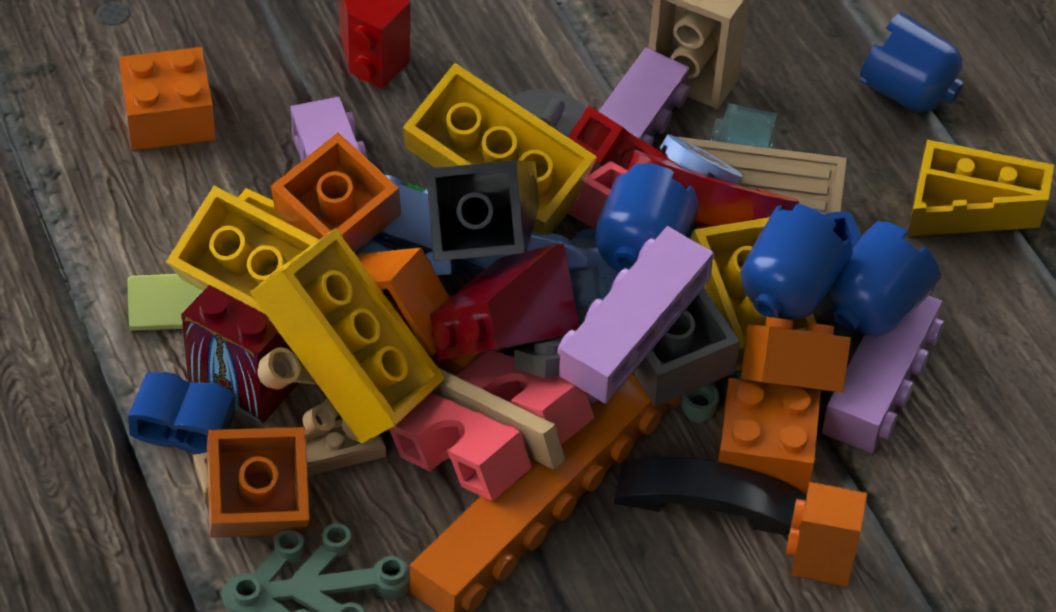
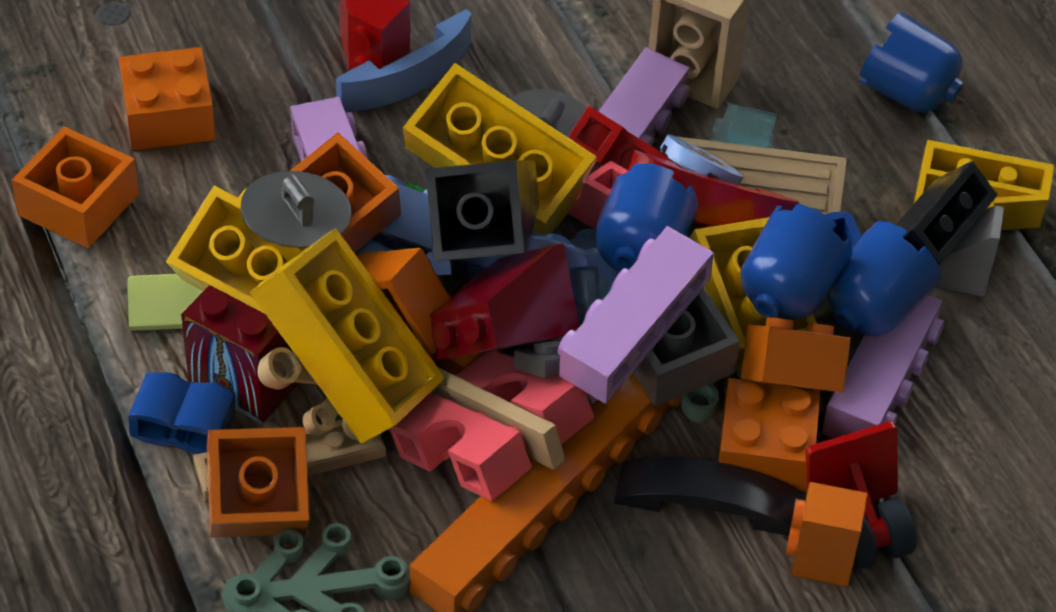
(75, 187): none -> orange brick
(294, 208): none -> dark grey shield
(373, 87): none -> medium blue slope
(867, 464): none -> red plate
(947, 210): none -> black brick
(972, 259): none -> light grey slope

